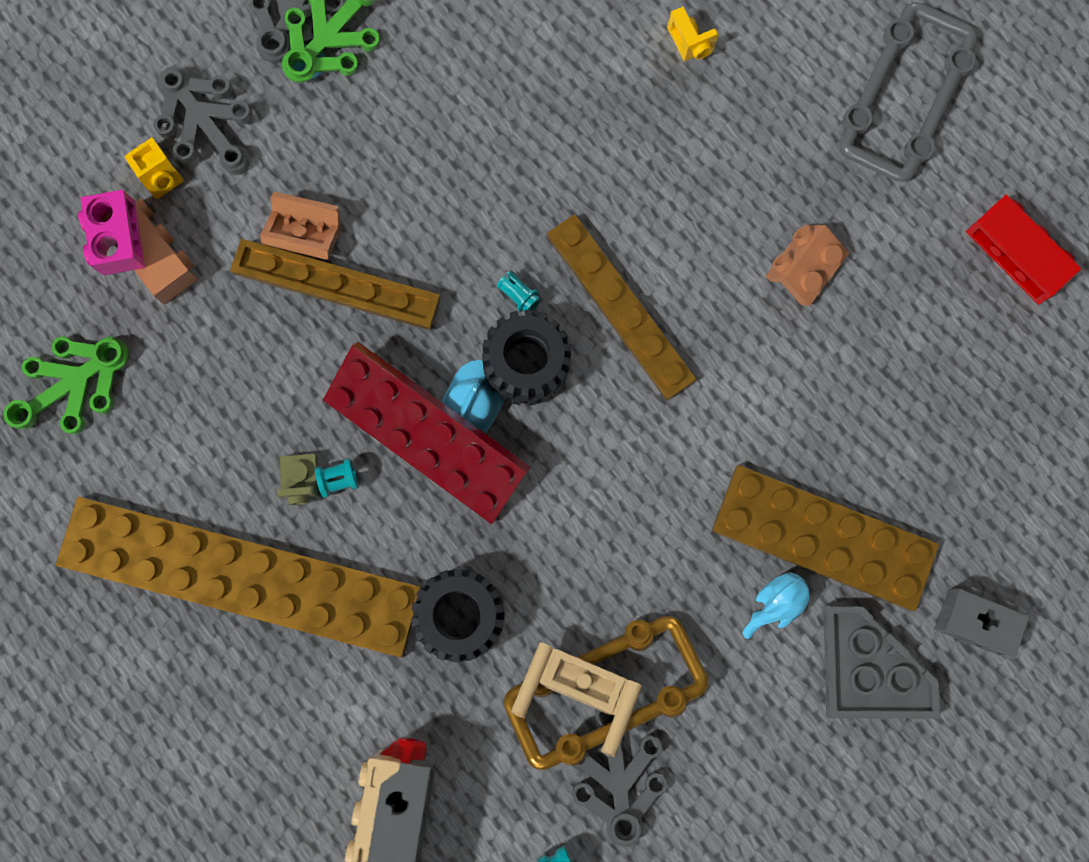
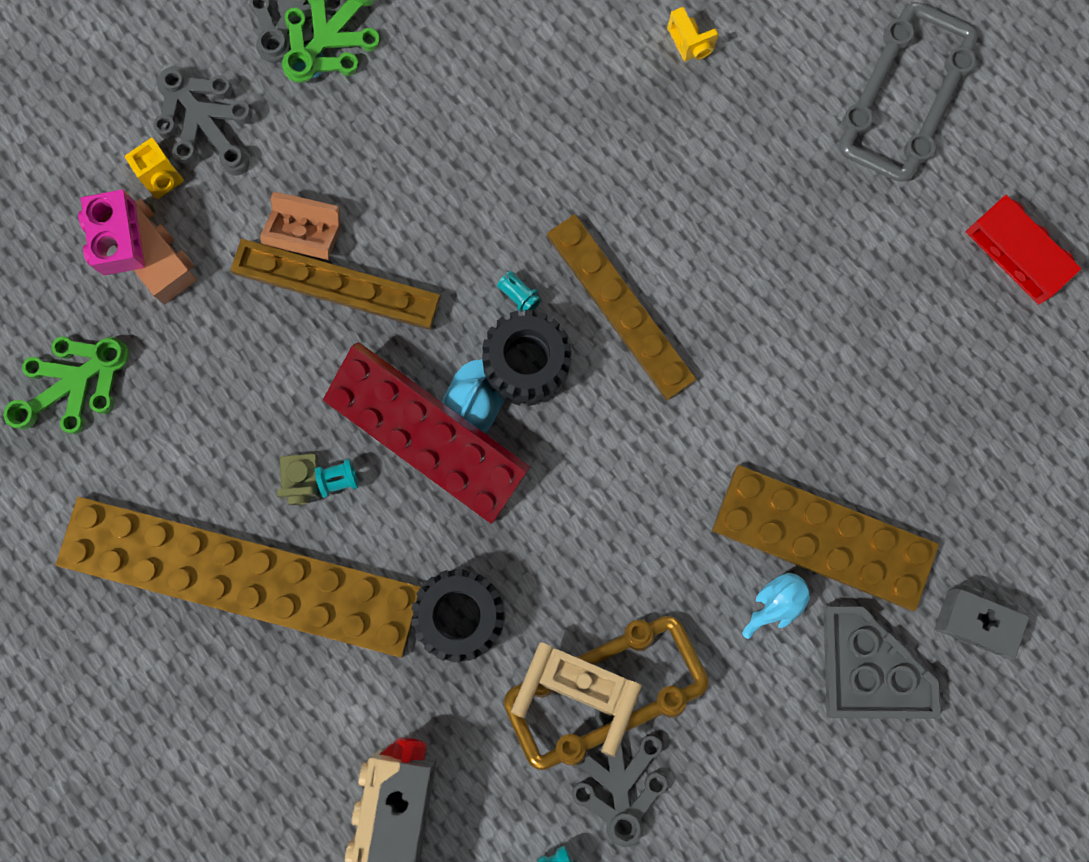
(808, 262): nougat bracket -> none

